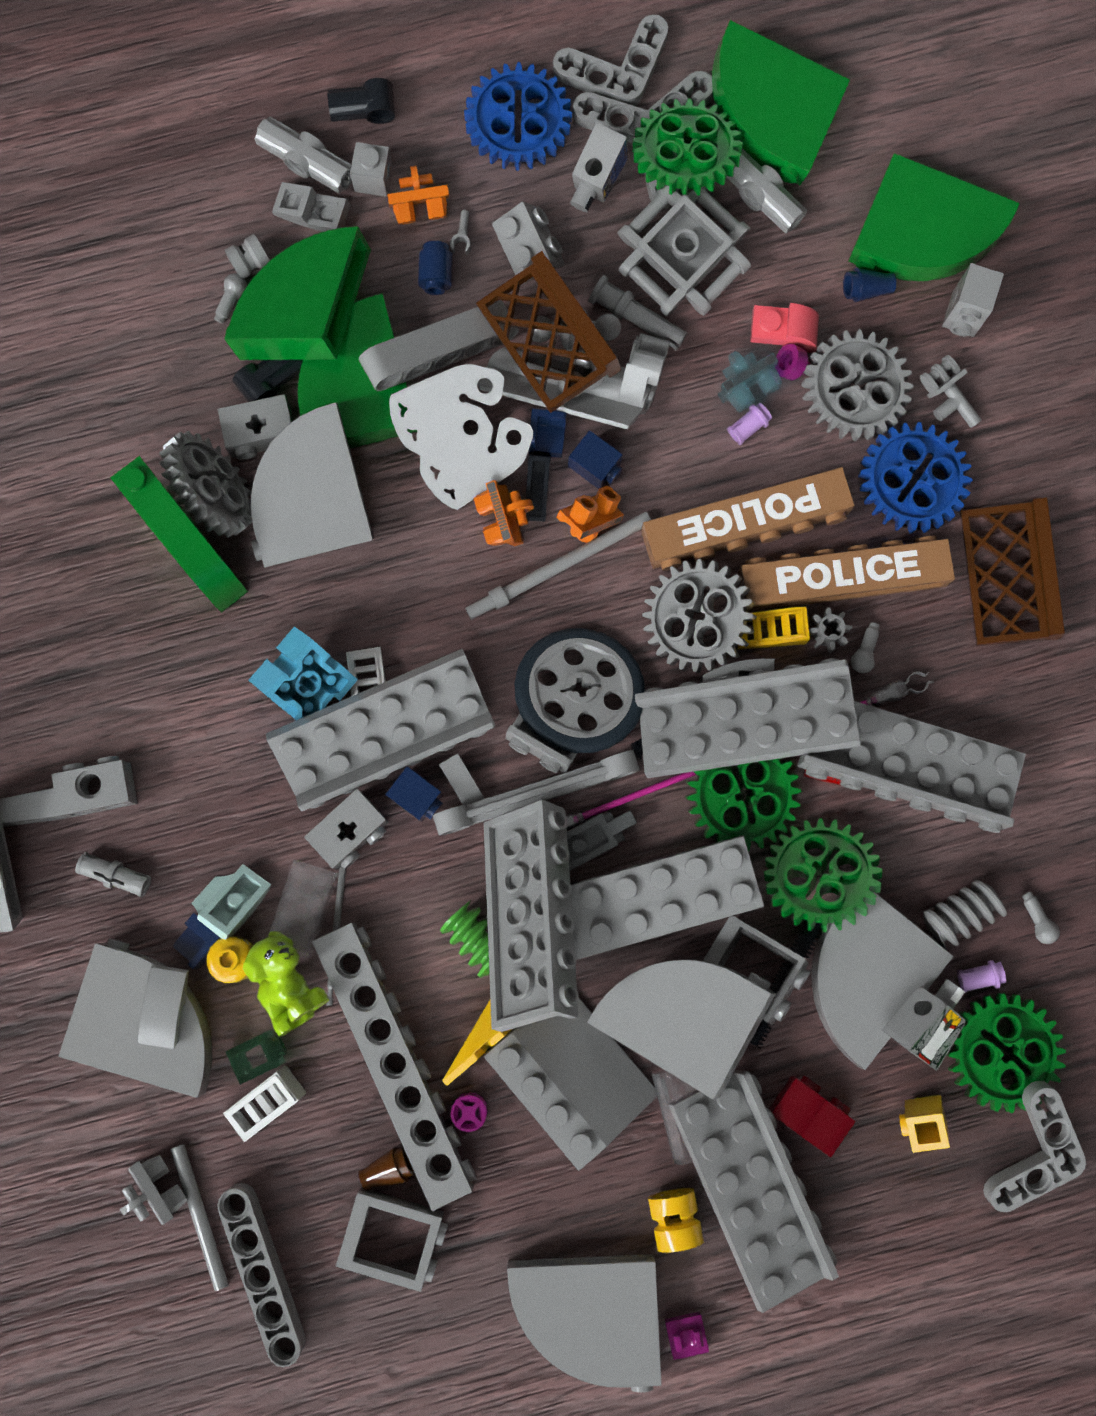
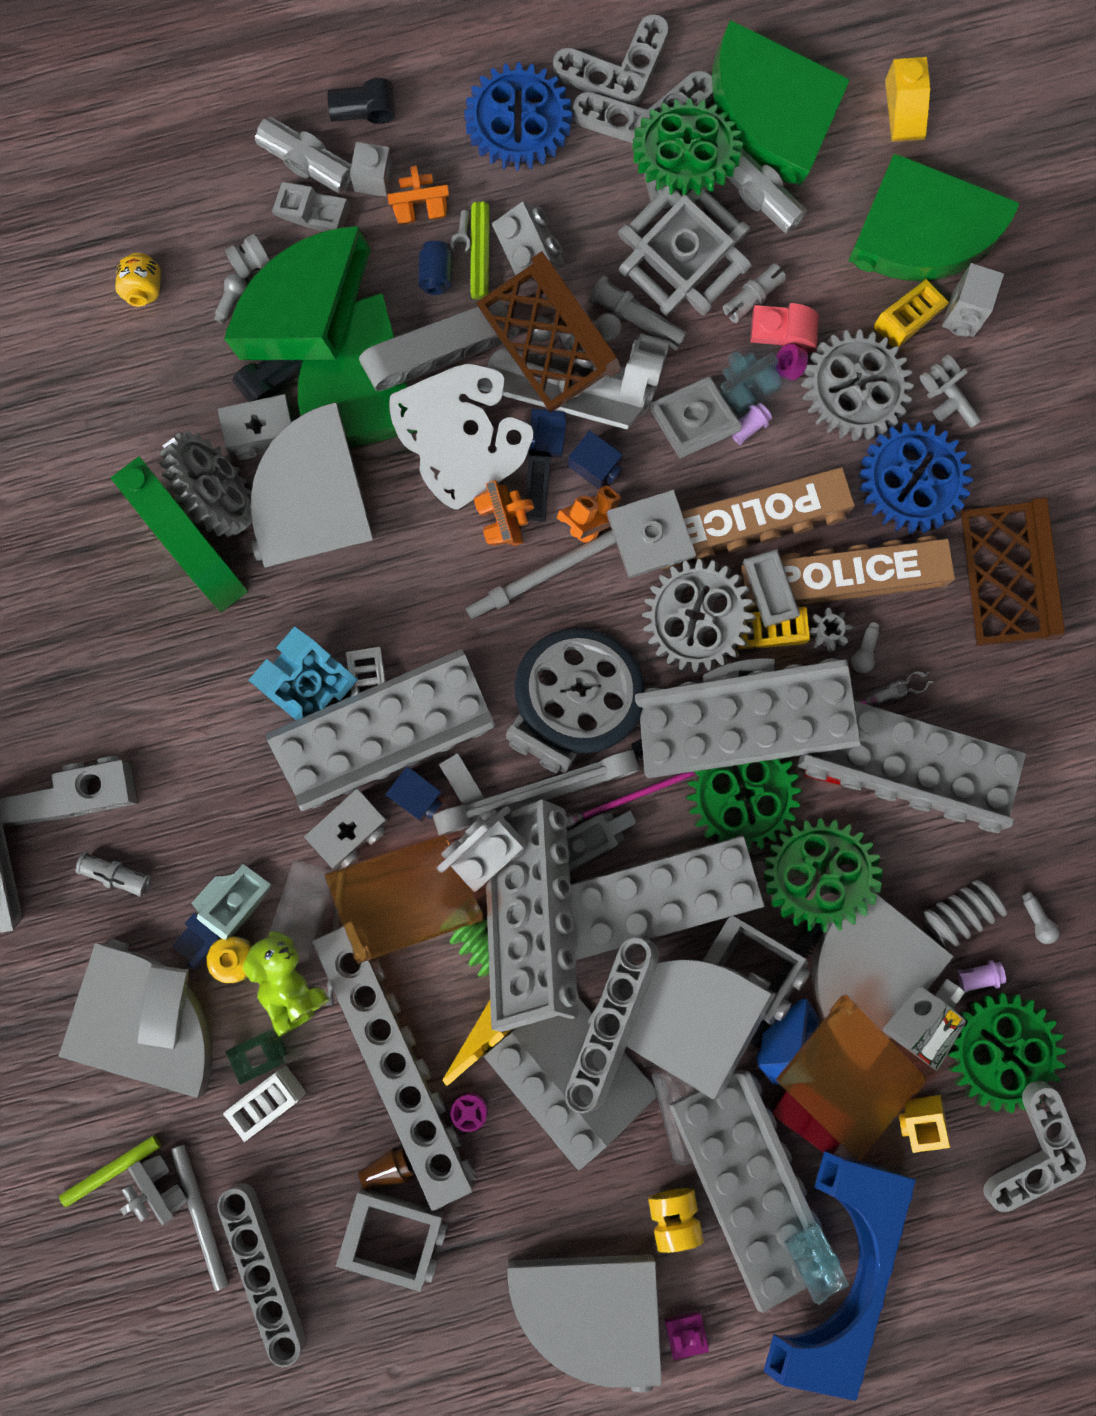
(109, 1171): none -> lime bar
(138, 278): none -> yellow head
(401, 899): none -> clear orange piece
(479, 250): none -> lime axle
(483, 849): none -> light grey bracket
(598, 166): light grey torso -> none
(598, 1036): none -> light grey beam
(651, 534): none -> light grey plate
(695, 417): none -> light grey plate
(754, 293): none -> light grey pin
(771, 588): none -> light grey tile
(786, 1038): none -> blue slope
(816, 1263): none -> clear light blue hips
(836, 1352): none -> blue arch
(851, 1077): none -> clear orange piece
(867, 284): dark blue cone -> none
(896, 328): none -> yellow slope
(908, 98): none -> yellow slope

